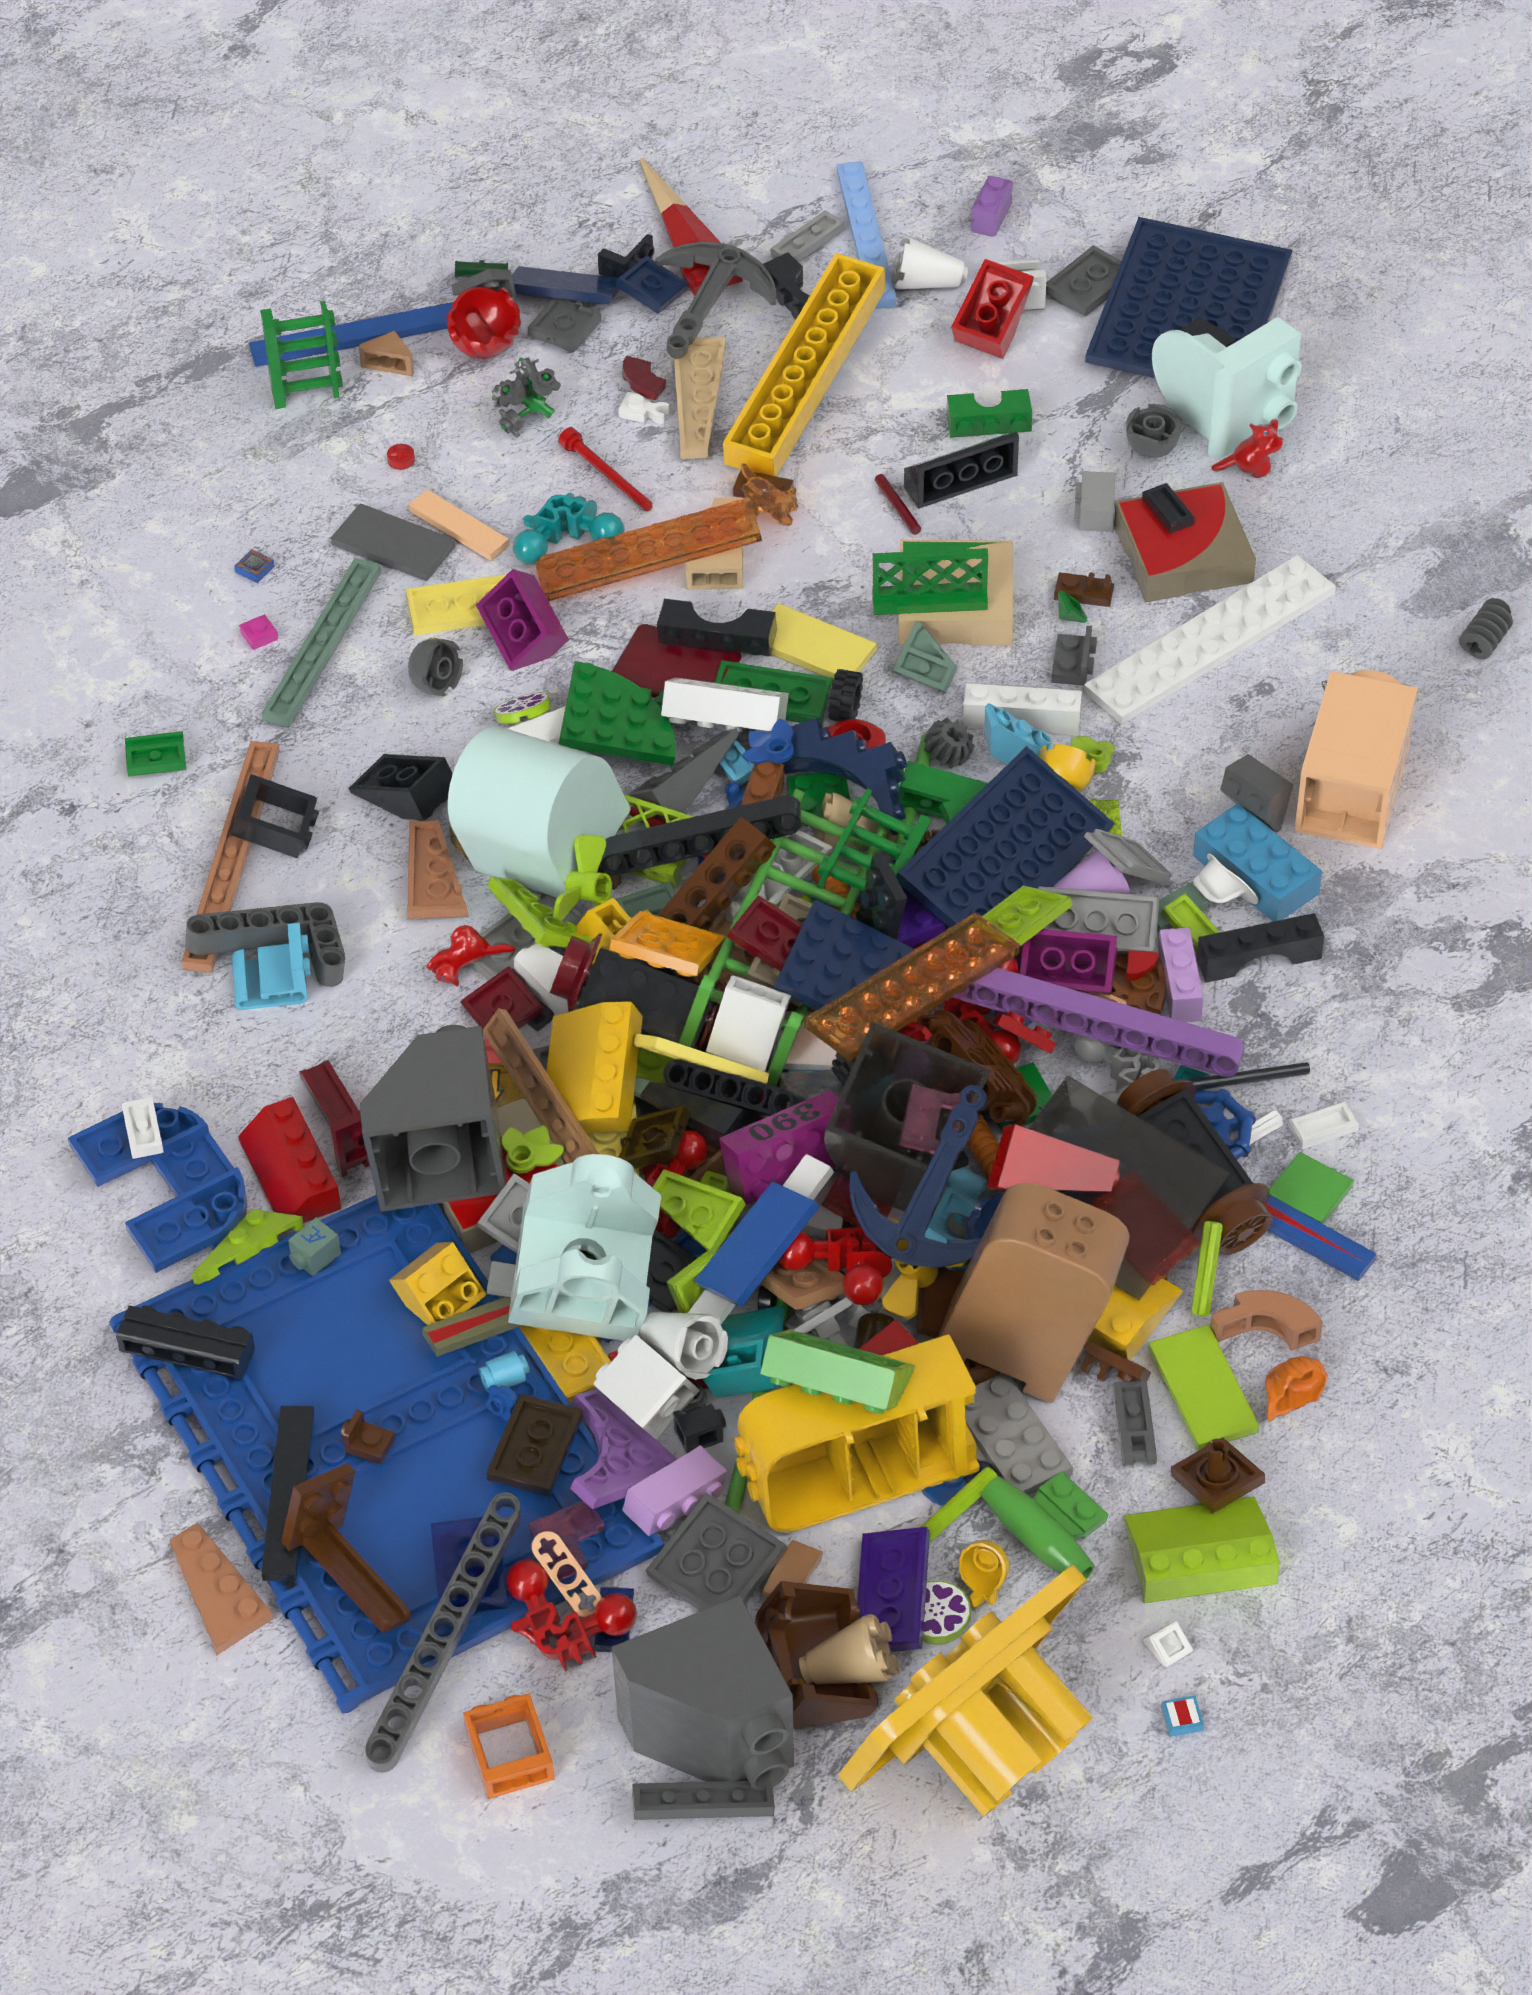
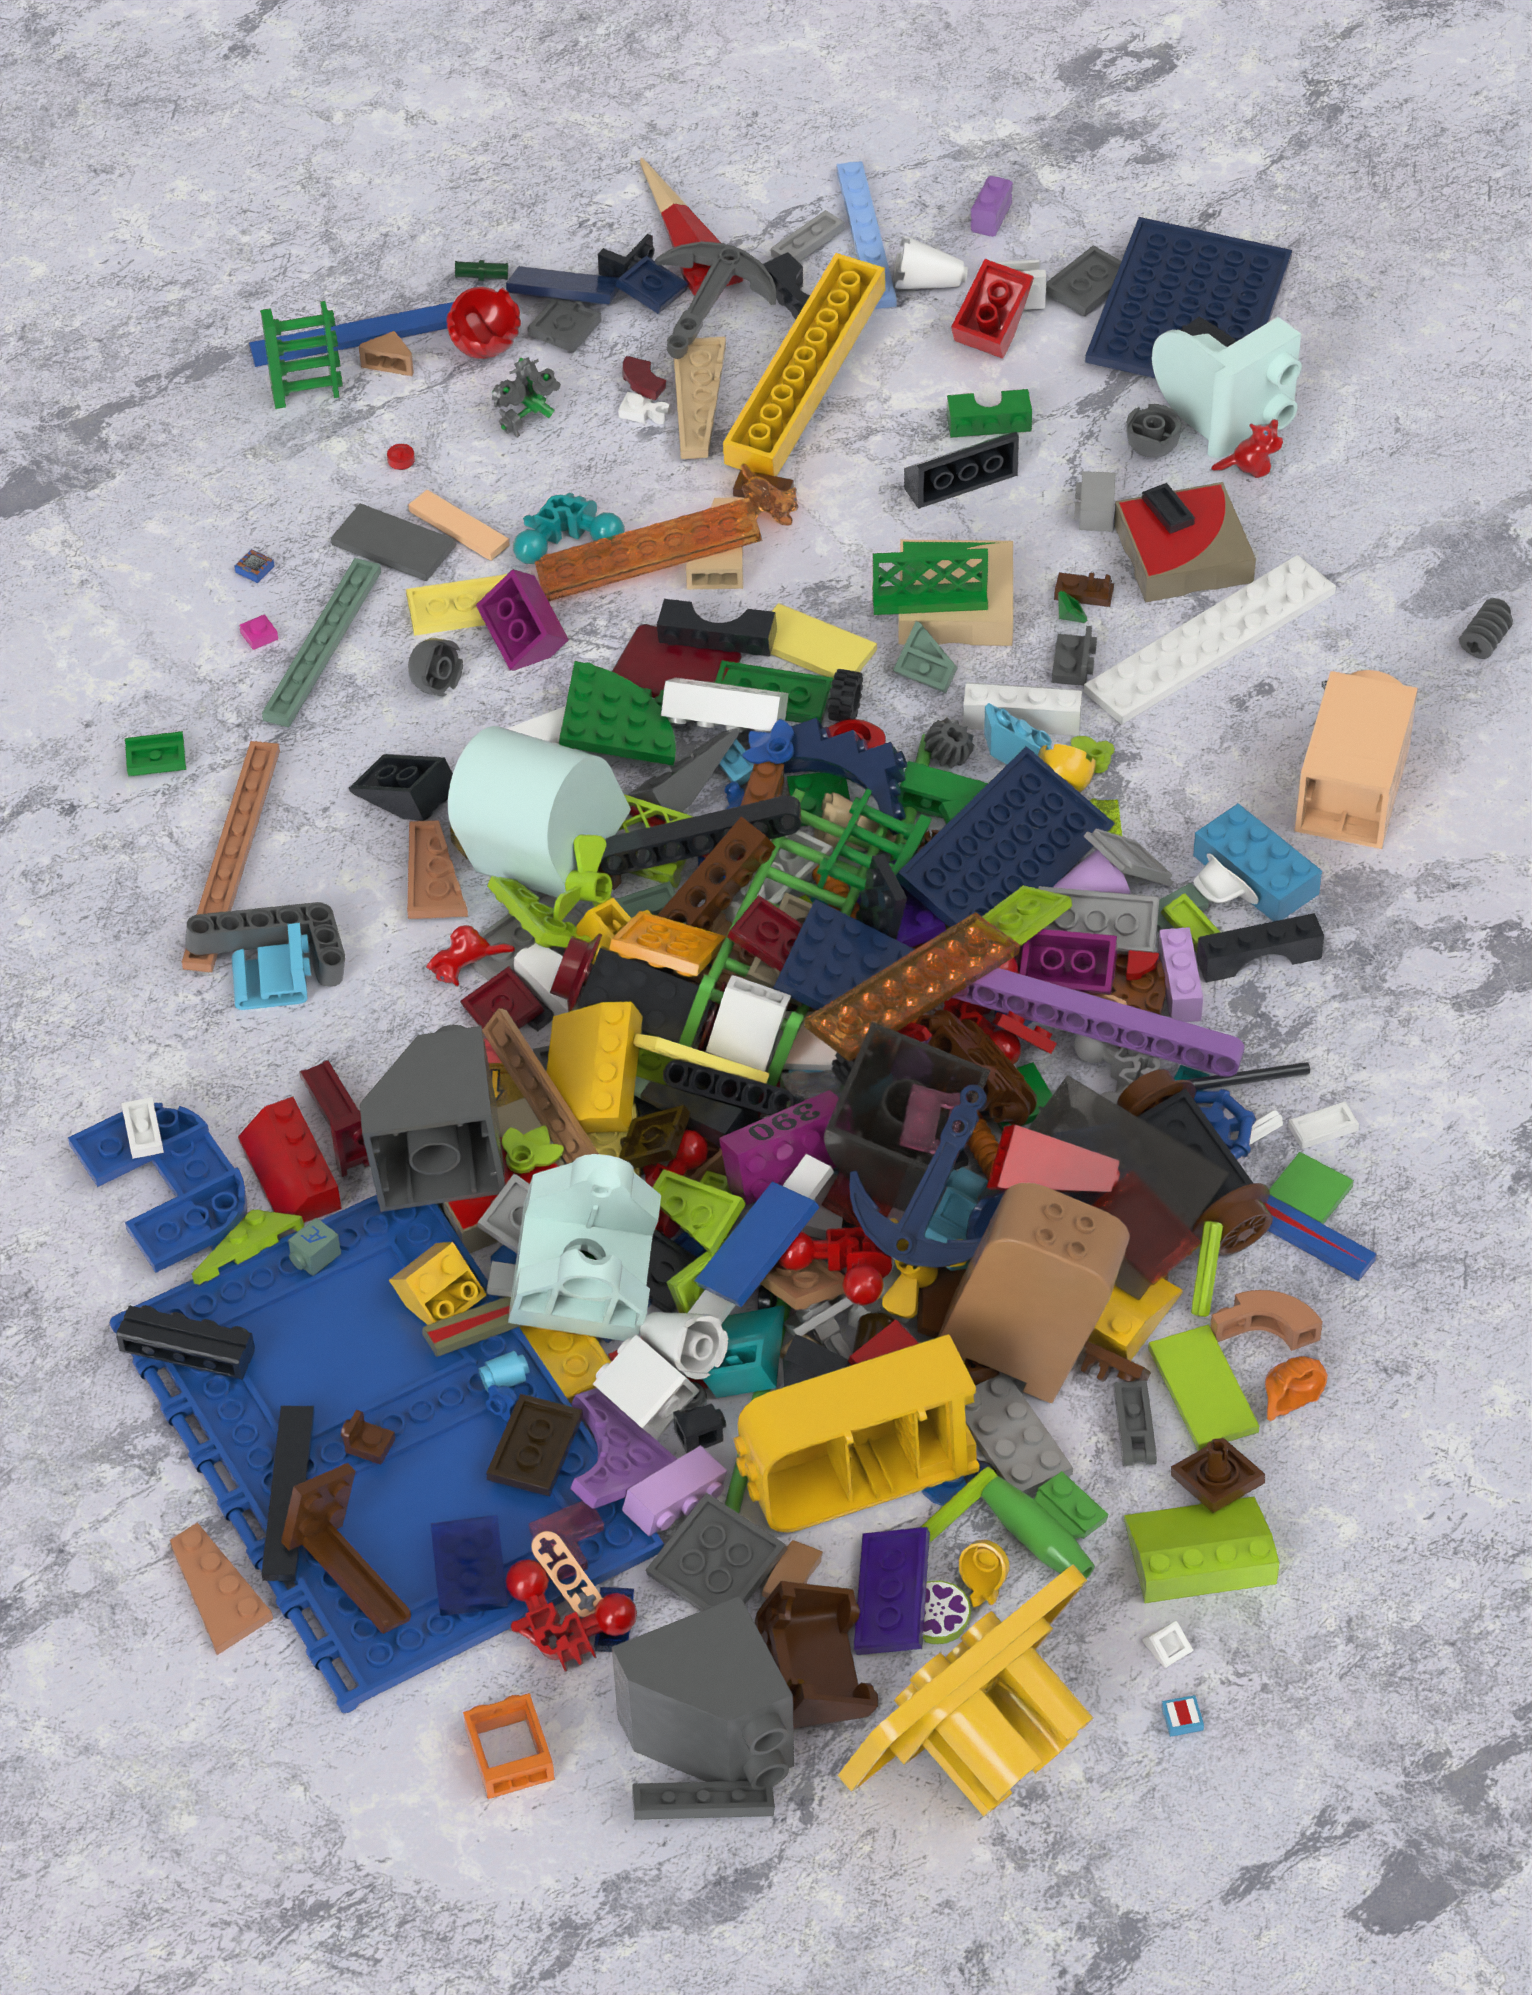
(268, 834): black window -> none
(443, 1647): dark grey beam -> none
(489, 278): dark grey bracket -> none
(529, 704): tile -> none
(572, 441): red piece -> none
(835, 1370): slope -> none
(852, 1655): tan cone -> none
(898, 504): dark red bar -> none
(957, 1224): dark grey tile -> none
(1257, 790): dark grey slope -> none

